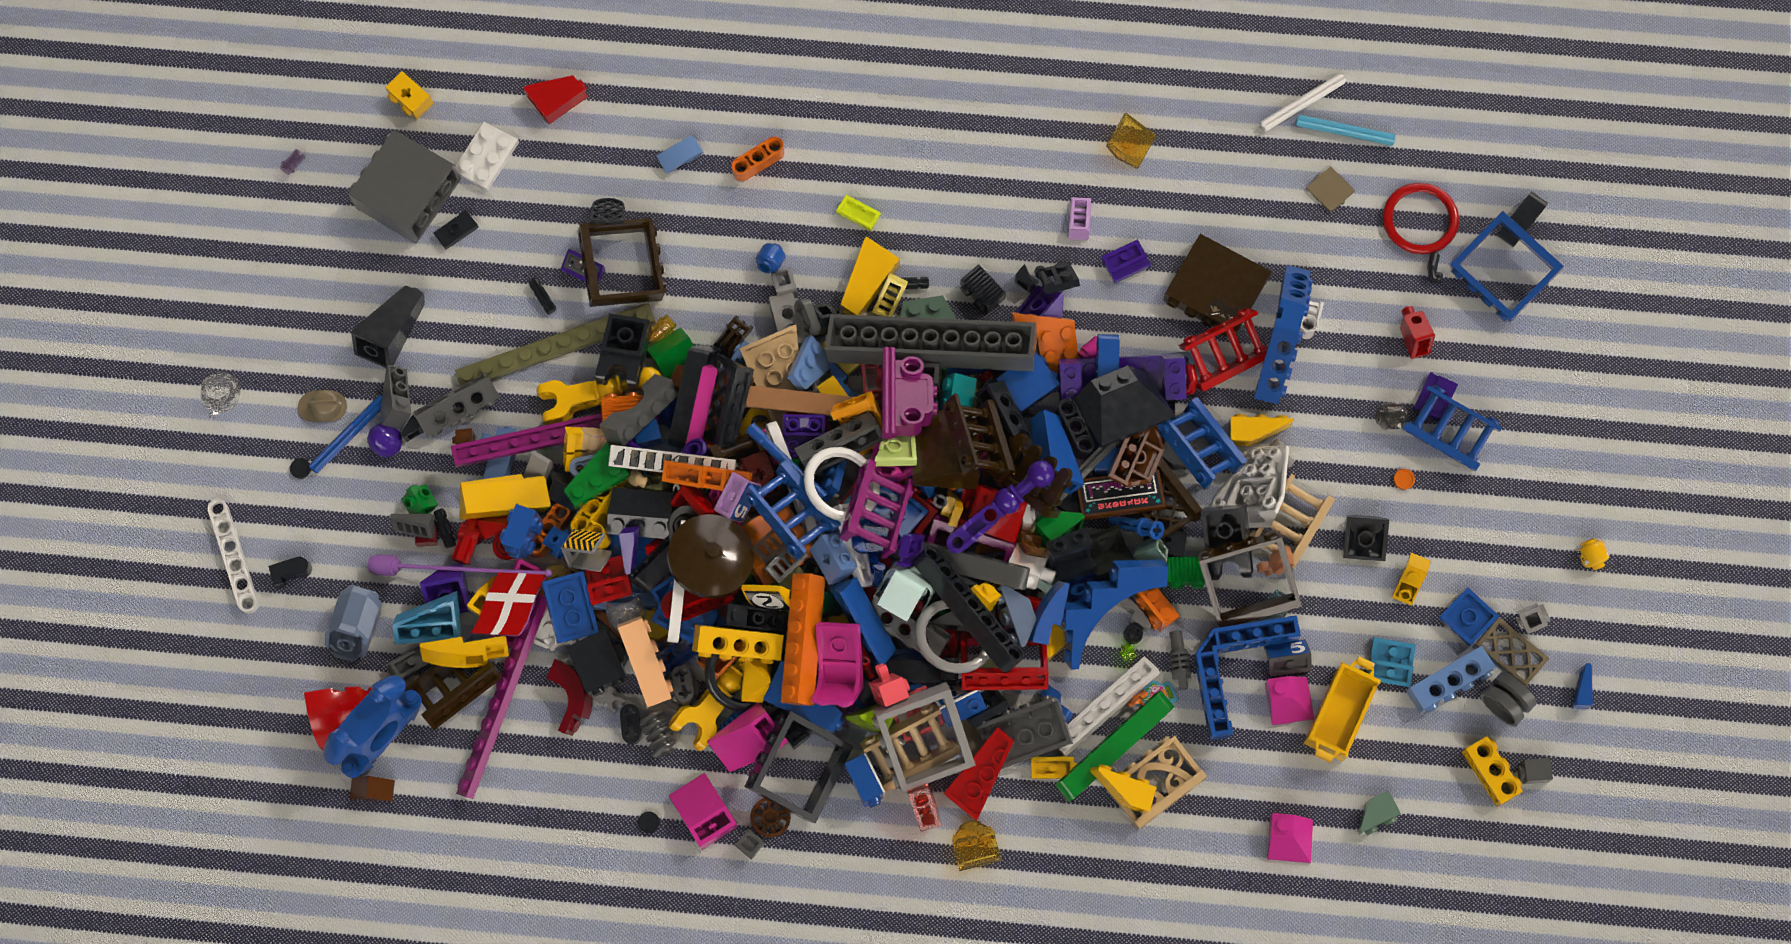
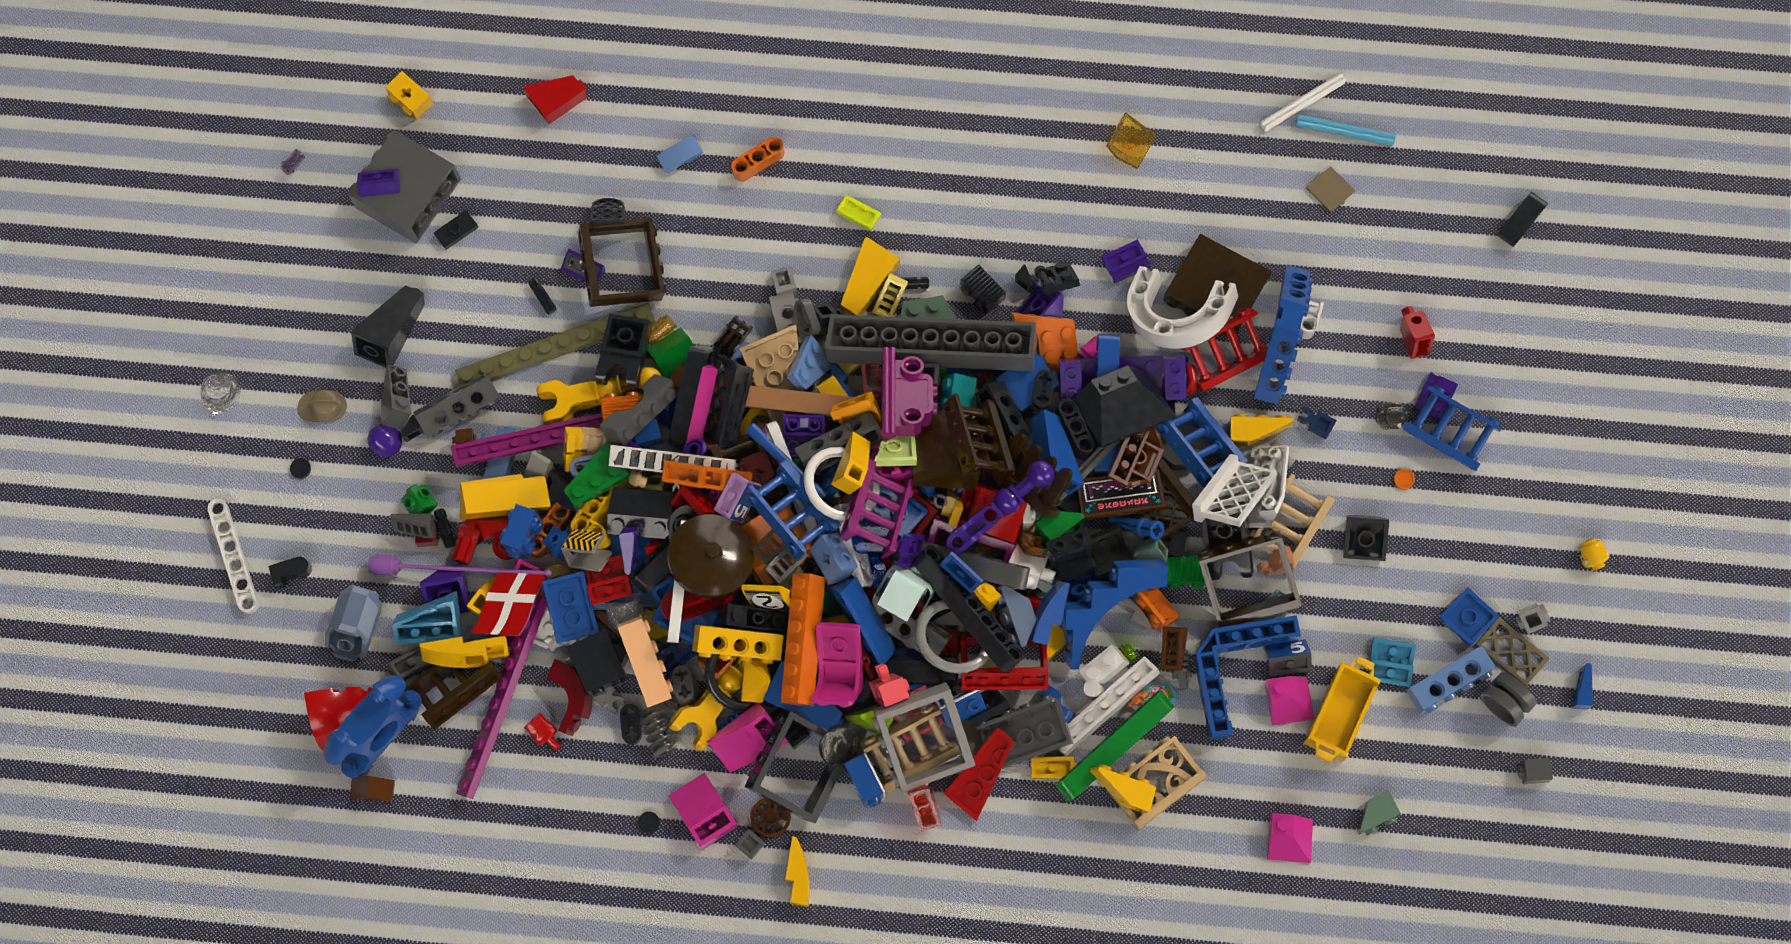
(346, 435): blue axle -> none
(378, 182): none -> dark purple slope
(486, 156): white plate -> none
(542, 731): none -> red piece
(770, 258): blue head -> none
(798, 875): none -> yellow slope
(839, 745): none -> clear smoke tile
(853, 464): none -> yellow slope
(961, 572): none -> blue slope
(975, 845): clear yellow slope -> none
(1048, 390): none -> black beam
(1079, 230): lavender slope -> none
(1102, 670): none -> white hinge
(1134, 640): black bush -> none
(1166, 639): none -> reddish brown slope
(1177, 332): none -> white piece
(1219, 487): none -> white fence
(1319, 424): none -> dark blue plate
(1411, 579): yellow slope -> none
(1414, 248): red wedge -> none
(1432, 266): black arm -> none
(1487, 298): blue window -> none
(1492, 783): yellow brick -> none

